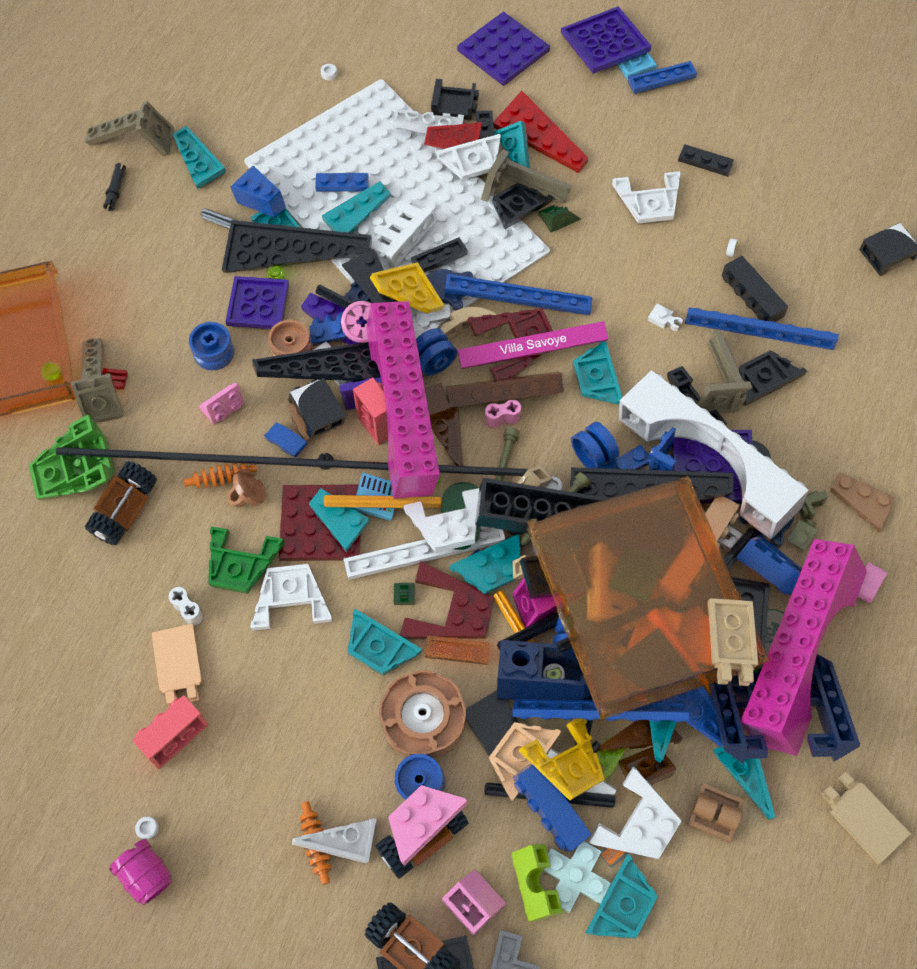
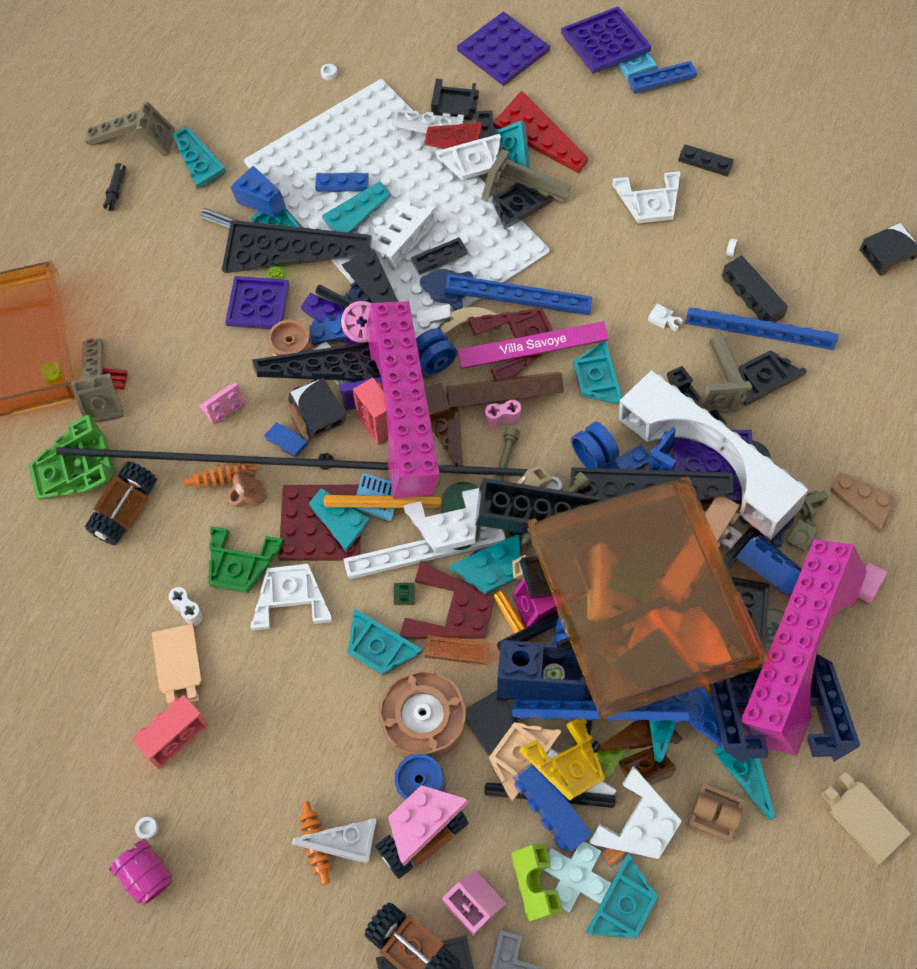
(211, 346): blue wheel -> none
(410, 285): yellow plate -> none
(557, 217): dark green slope -> none
(733, 639): tan tile -> none

